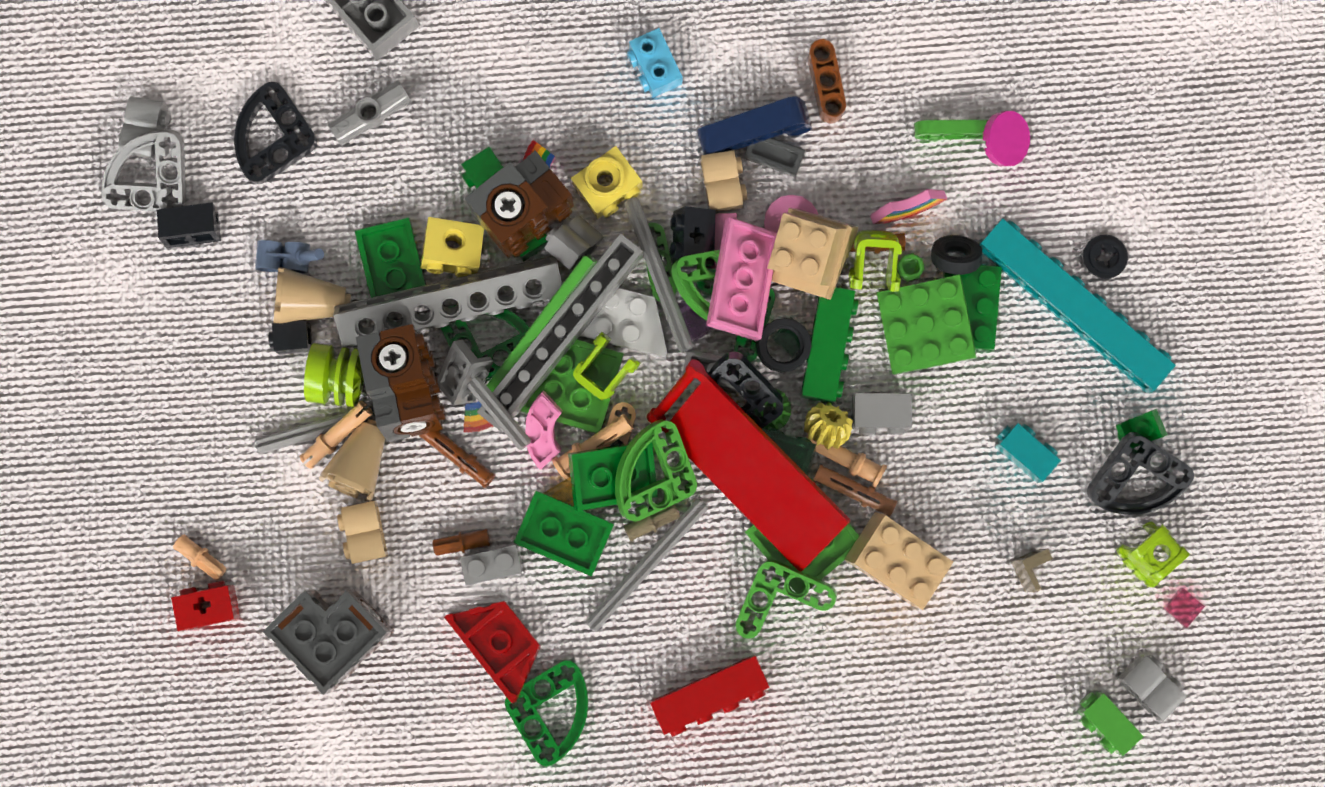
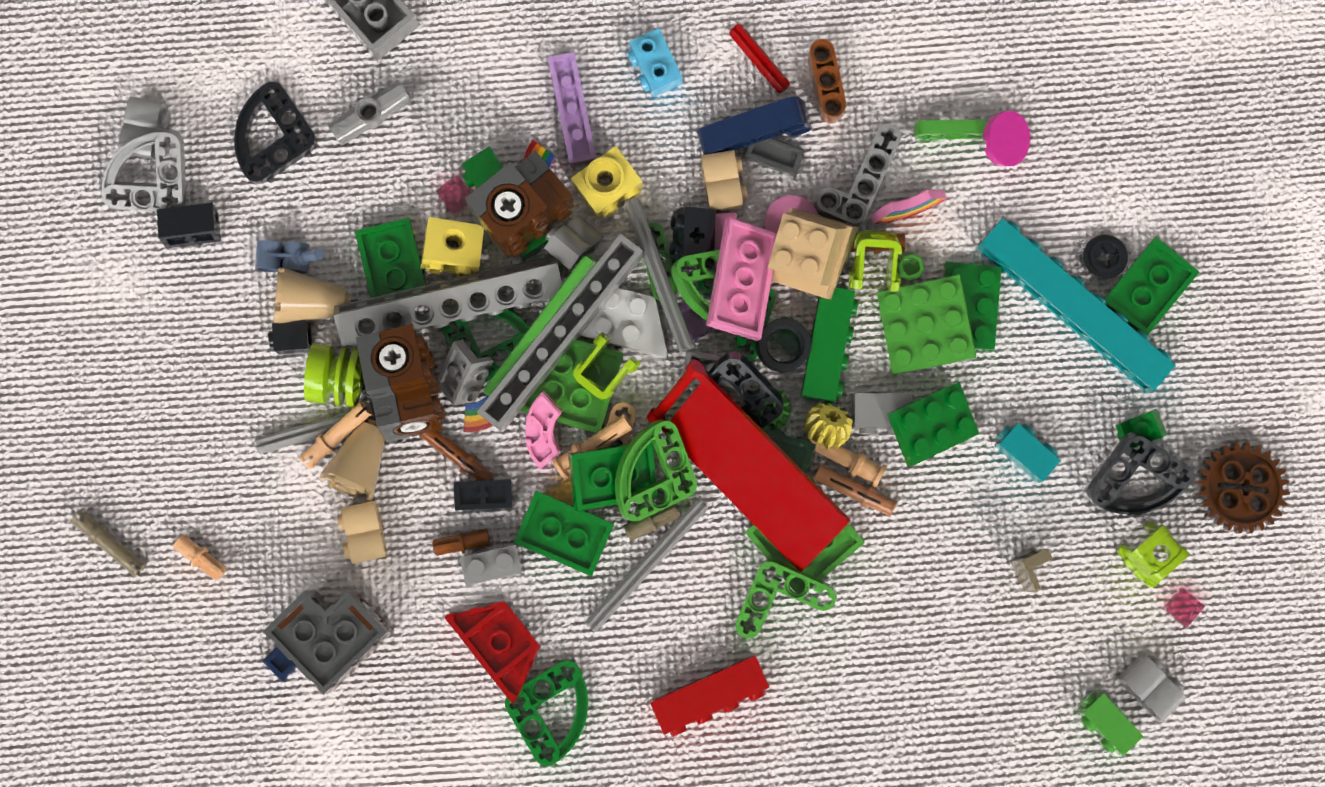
(98, 534): none -> dark tan pin
(189, 612): red brick -> none
(279, 664): none -> dark blue tile
(454, 194): none -> clear pink tile
(483, 494): none -> black hinge
(499, 413): light grey axle -> none
(572, 108): none -> lavender plate
(759, 58): none -> red axle
(865, 175): none -> light grey beam
(898, 560): tan brick -> none
(933, 424): none -> green plate
(953, 264): black tyre -> none
(1151, 286): none -> green plate
(1240, 513): none -> reddish brown gear

